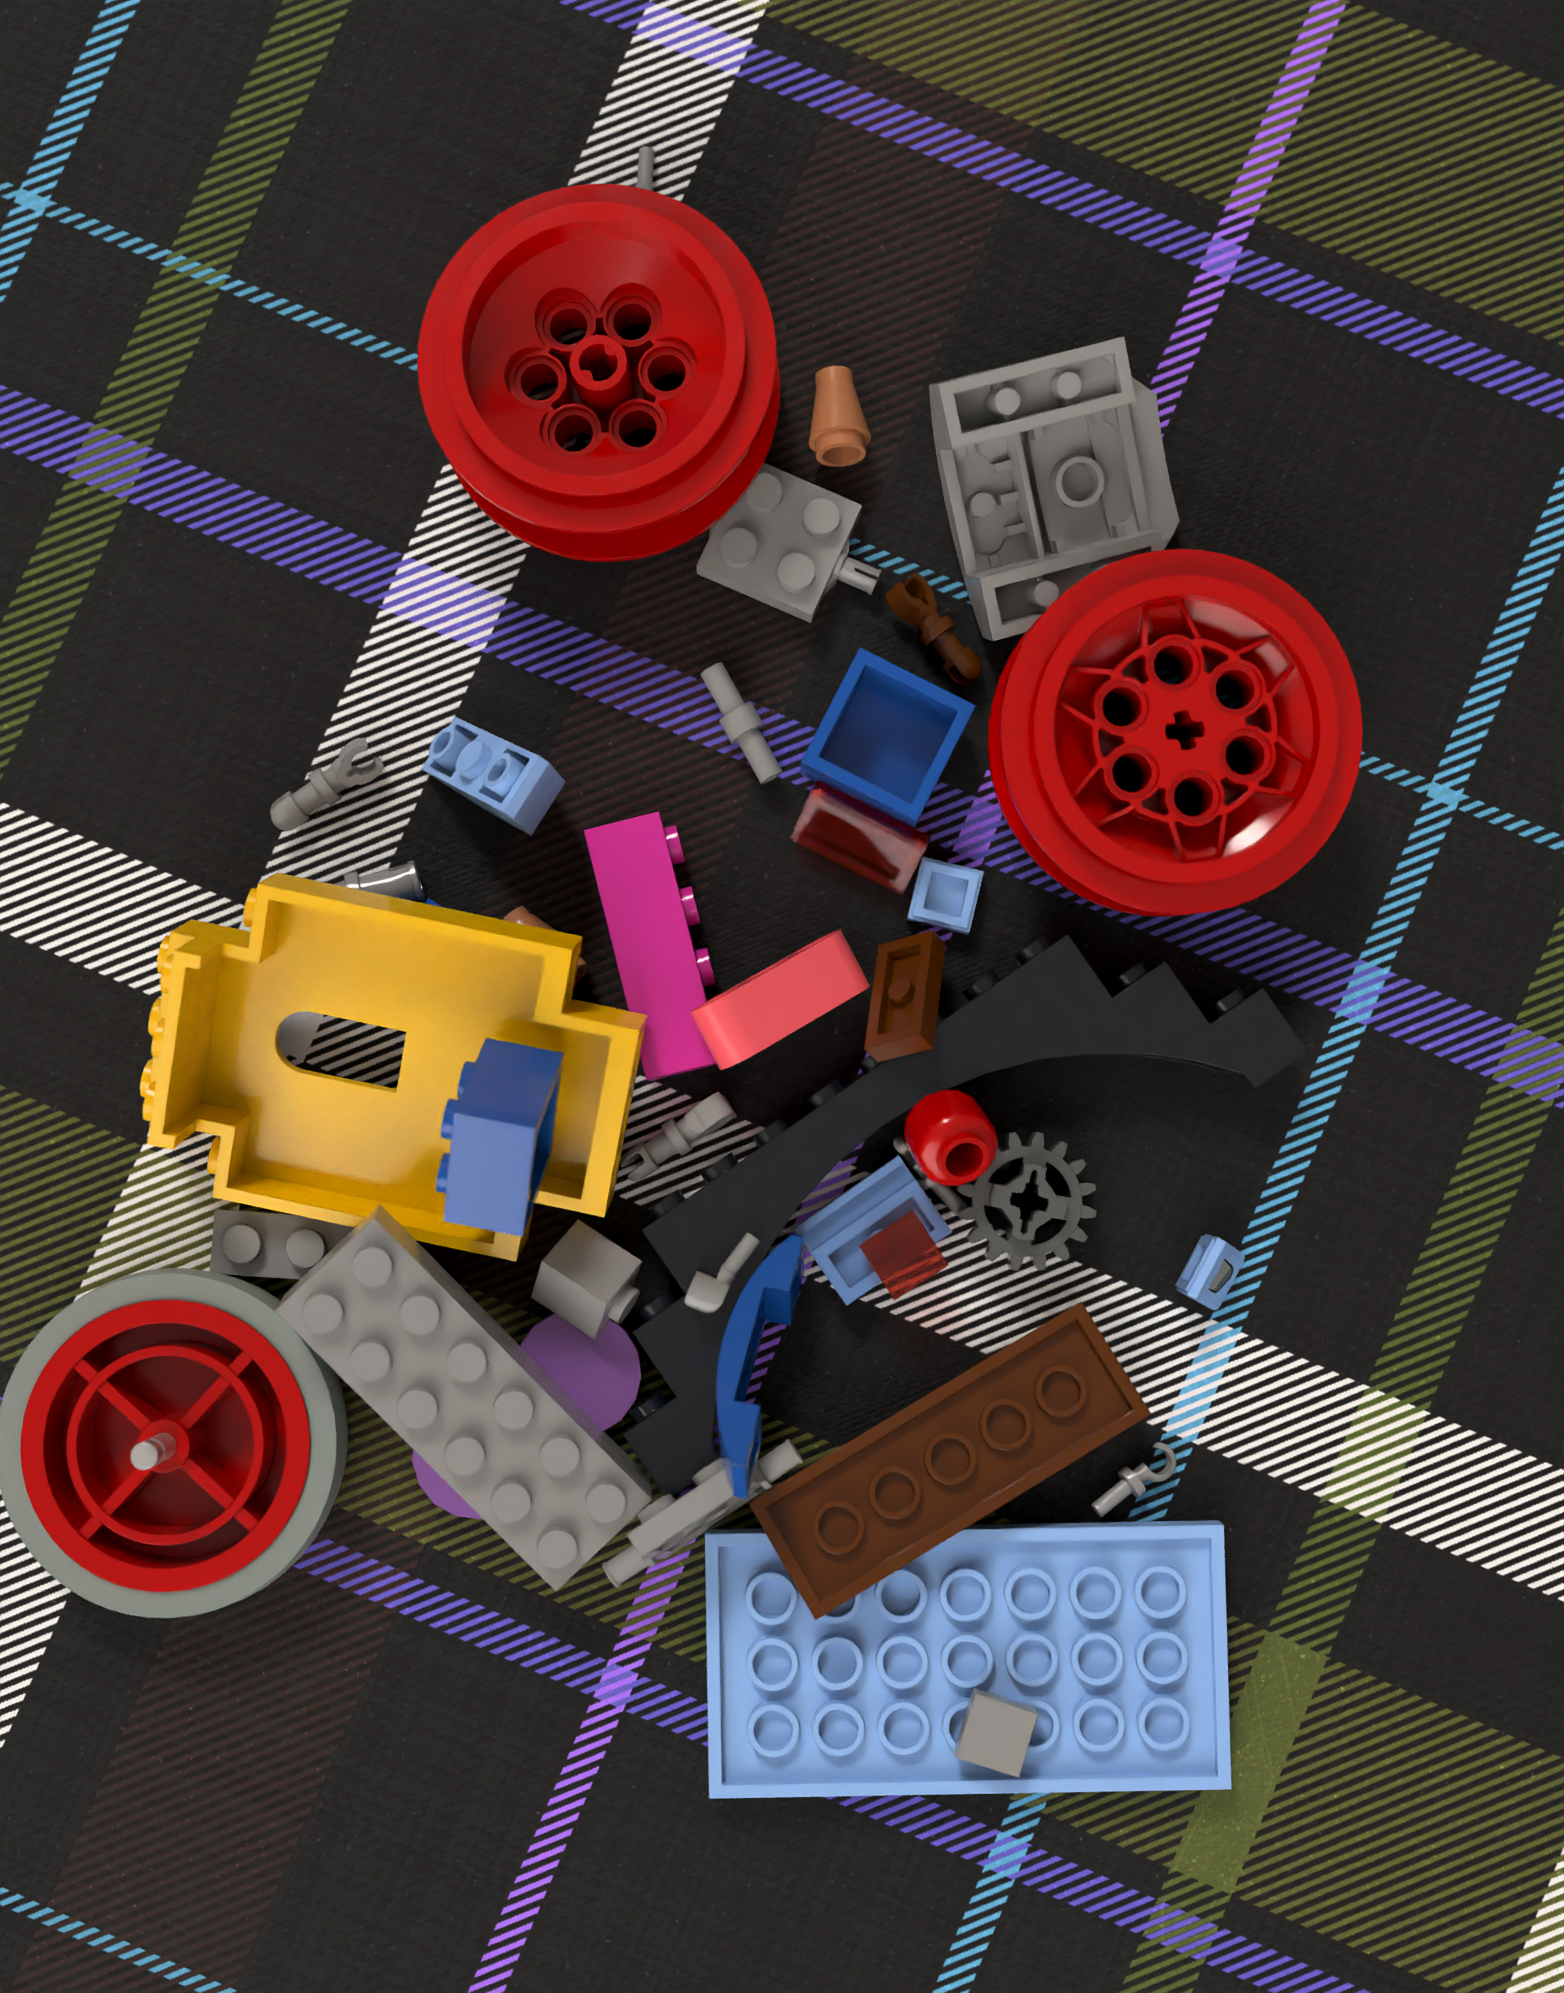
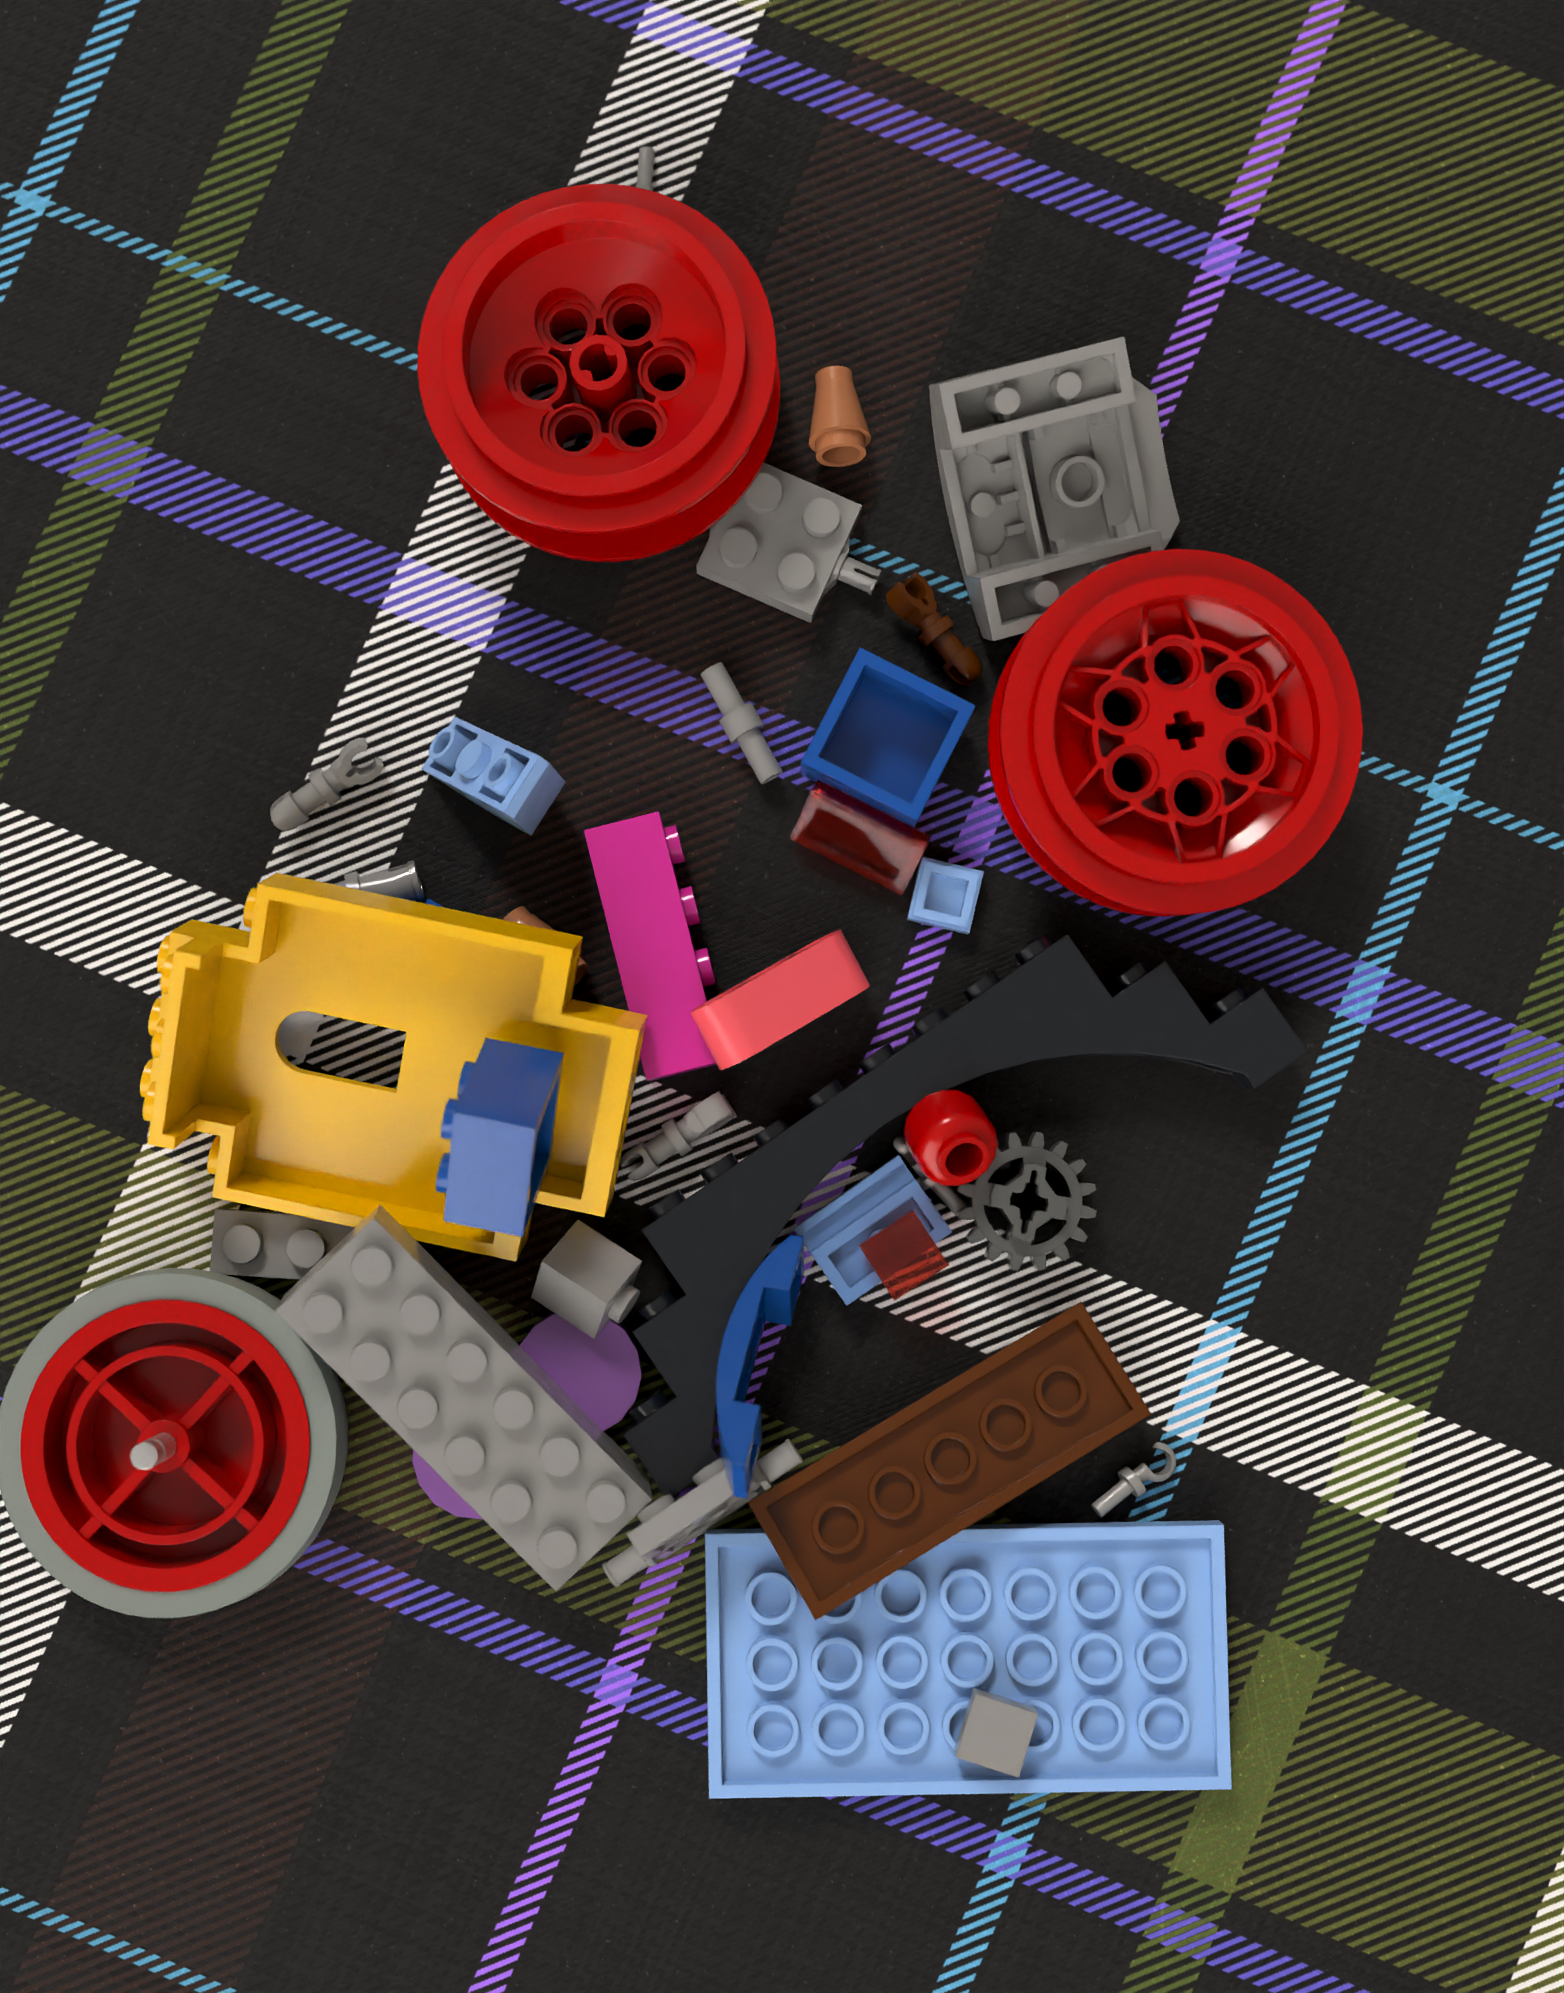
(709, 1292): light grey hand -> none
(905, 996): reddish brown plate -> none
(1210, 1271): light blue slope -> none

